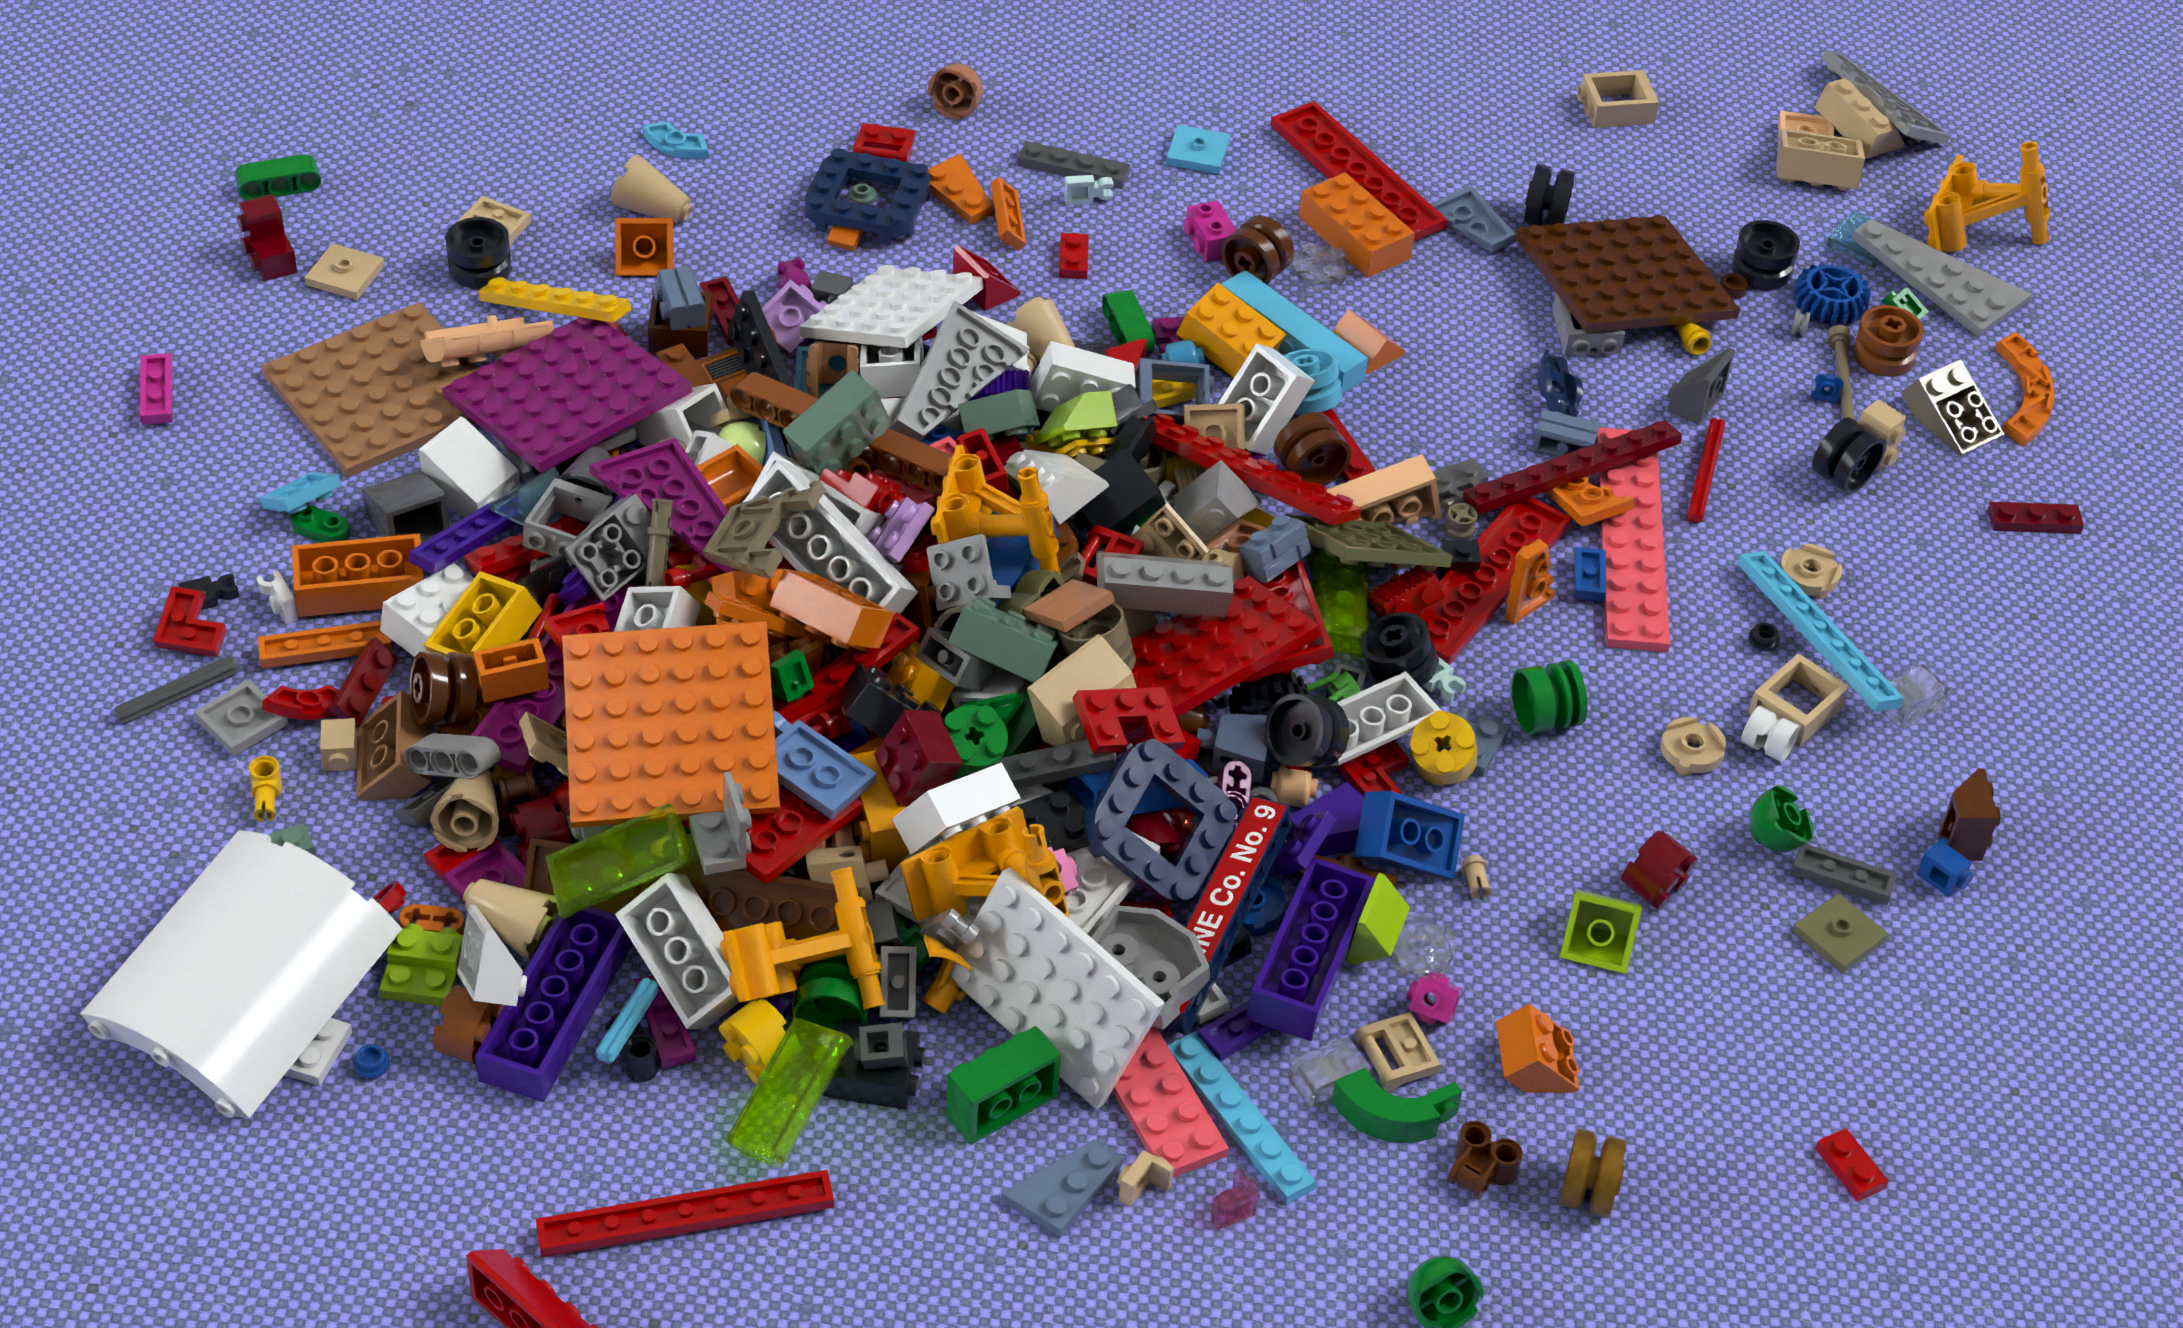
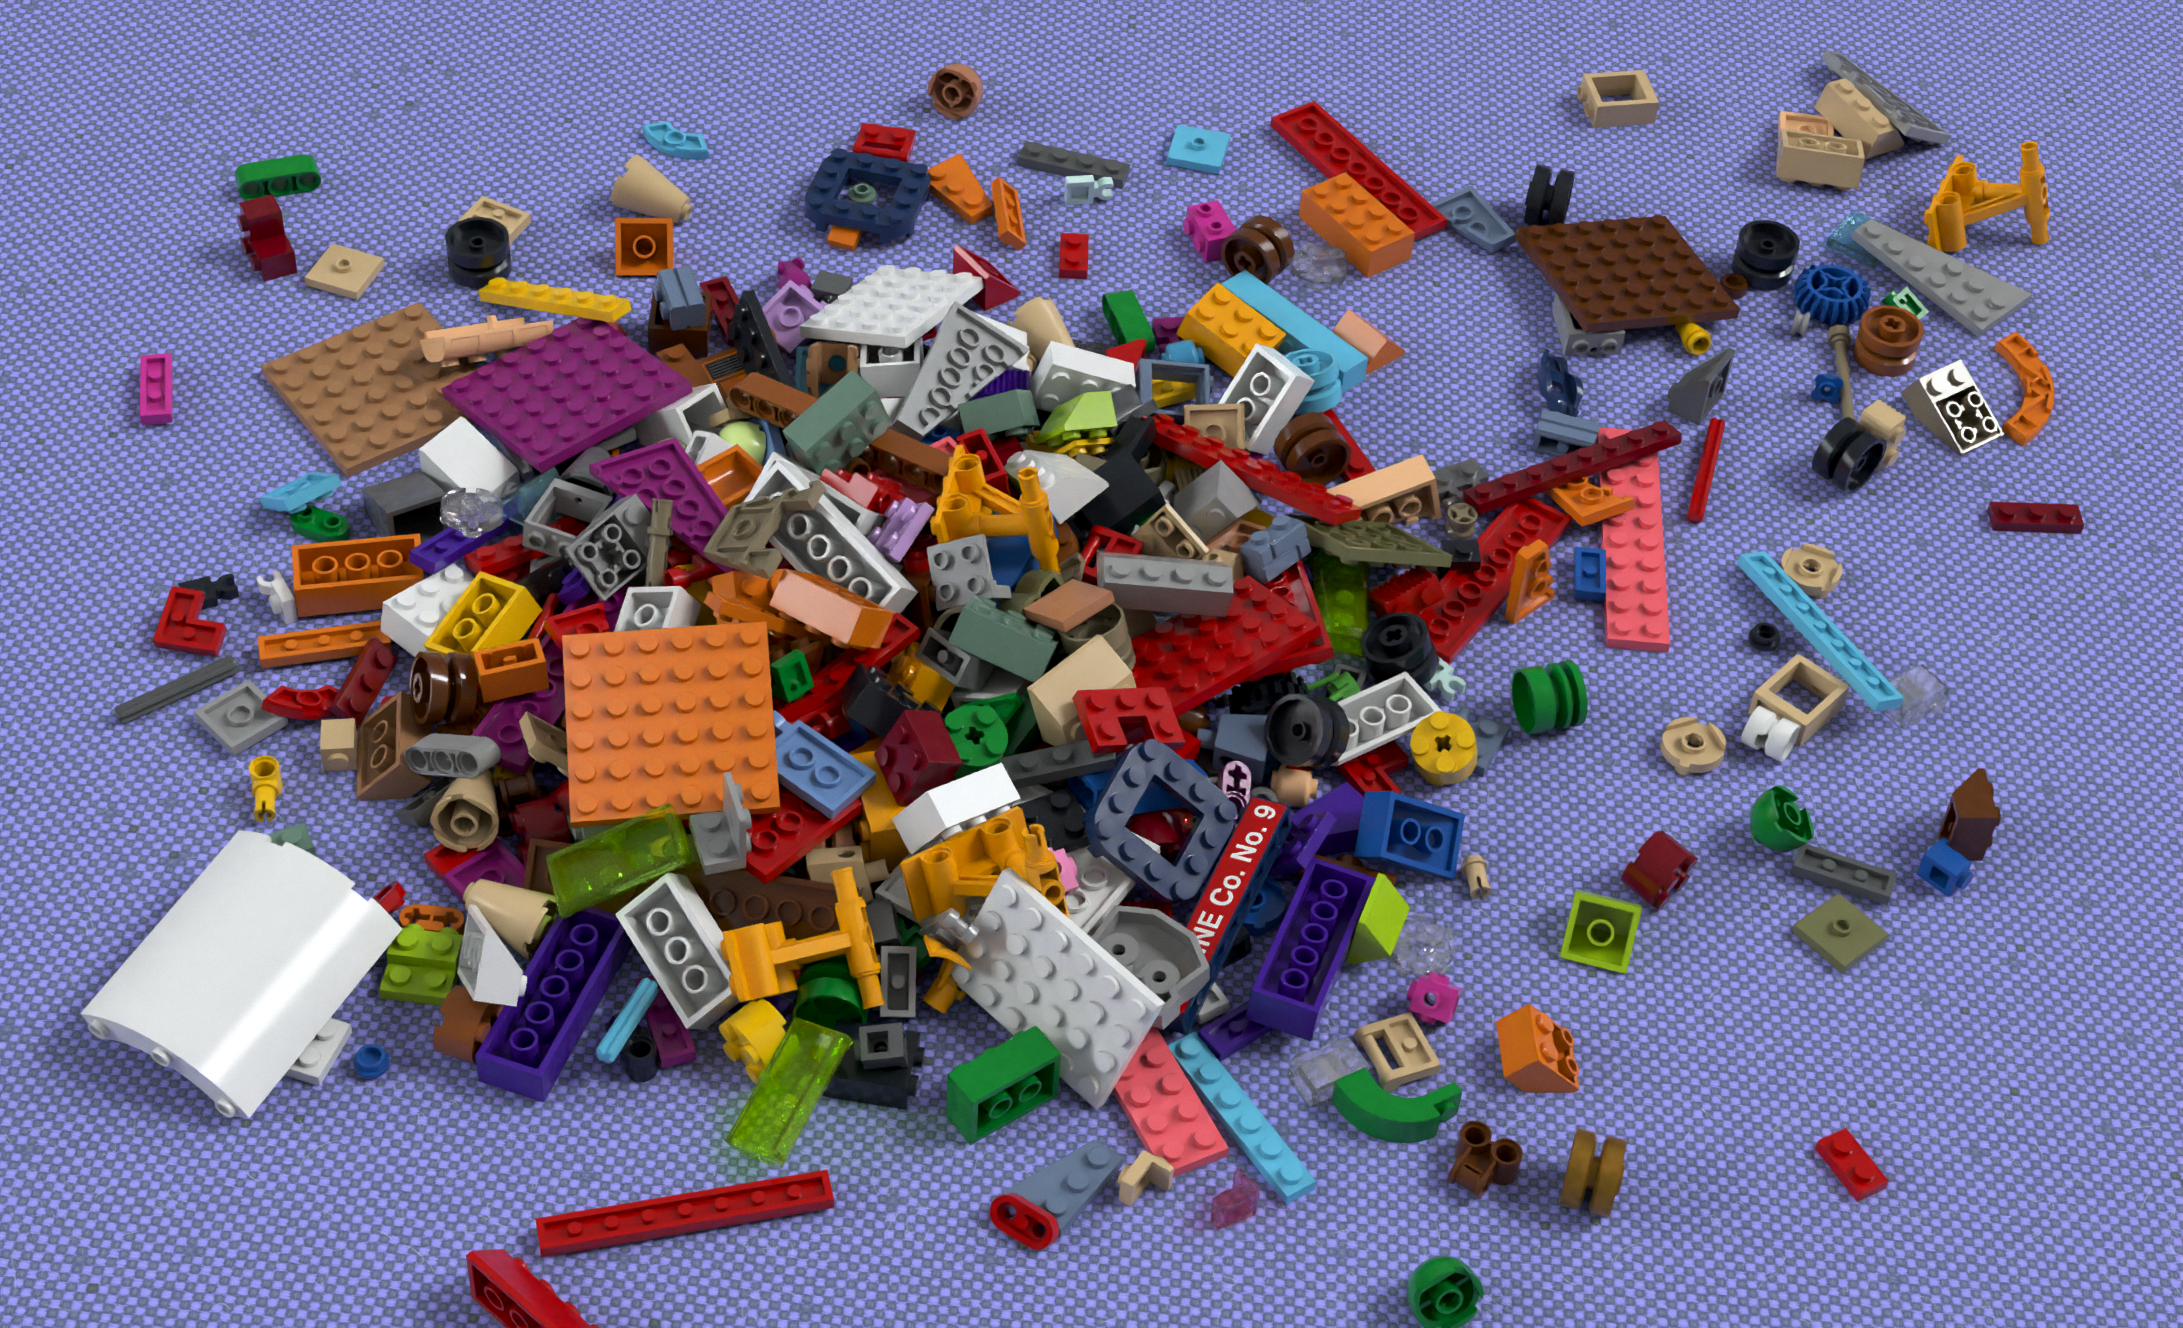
(471, 511): none -> clear plate
(1026, 1222): none -> red plate

